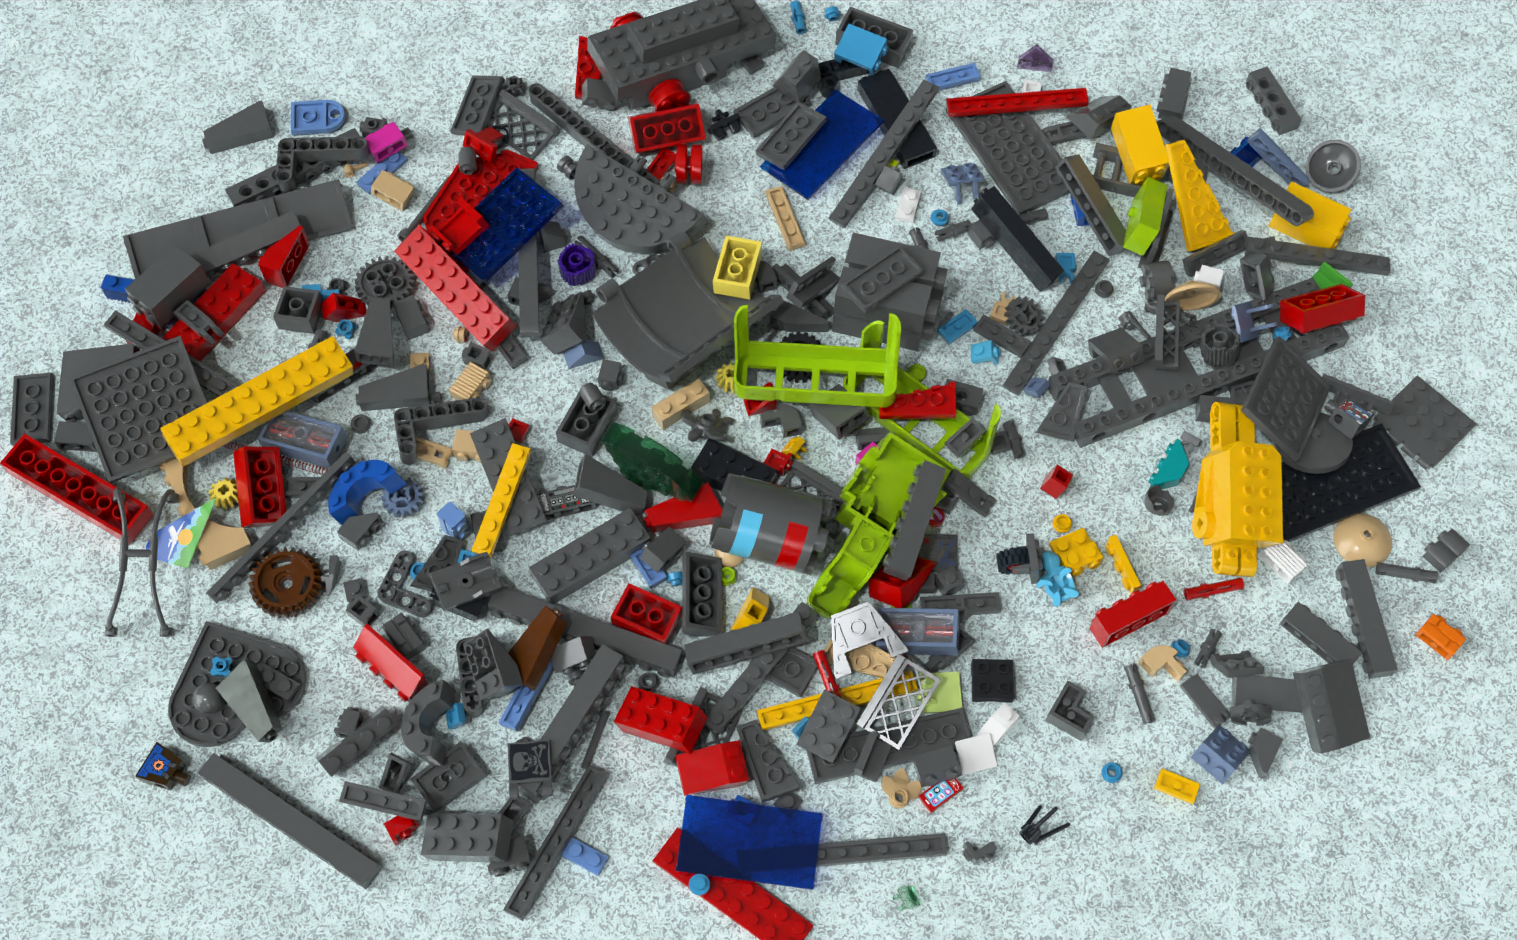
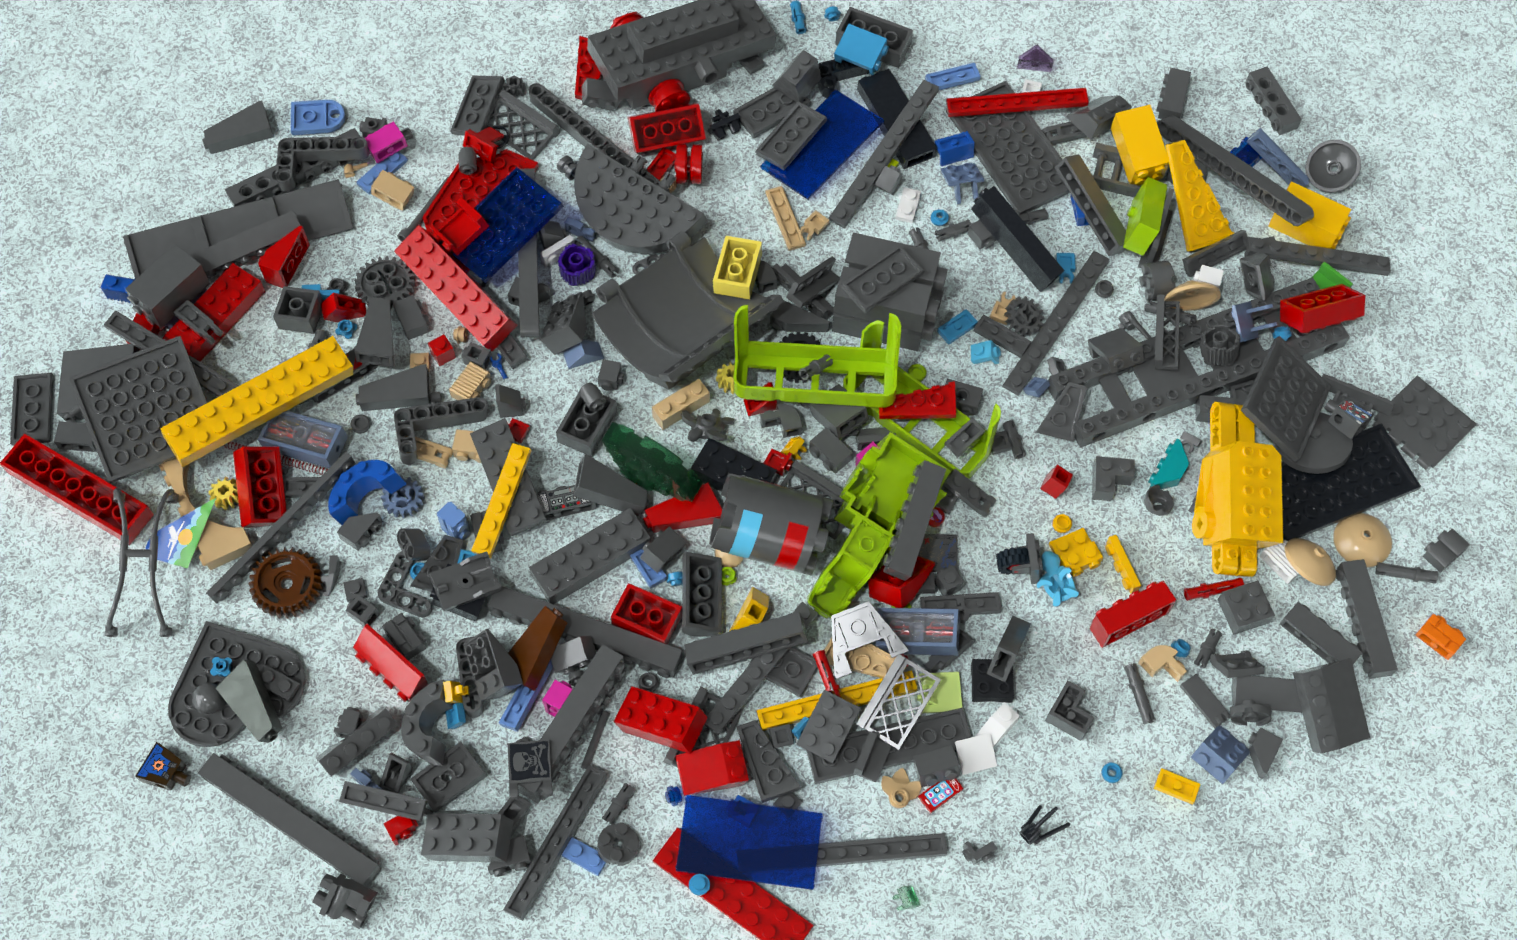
(344, 893): none -> dark grey hips
(363, 778): none -> sand blue plate
(413, 544): none -> dark grey beam
(441, 350): none -> red brick
(454, 692): none -> yellow tile
(498, 364): none -> blue hand
(509, 401): none -> dark grey slope
(551, 254): none -> white plate
(556, 697): none -> dark pink brick
(577, 228): none -> sand blue plate
(615, 855): none -> dark grey plate
(618, 803): none -> dark grey pin
(673, 795): none -> clear blue plate
(781, 736): none -> dark grey plate
(814, 223): none -> tan plate
(815, 367): none -> dark grey pin
(830, 450): none -> dark grey brick
(955, 148): none -> blue panel
(1008, 648): none -> dark grey slope
(1107, 473): none -> dark grey brick
(1245, 607): none -> dark grey brick
(1310, 561): none -> tan dish

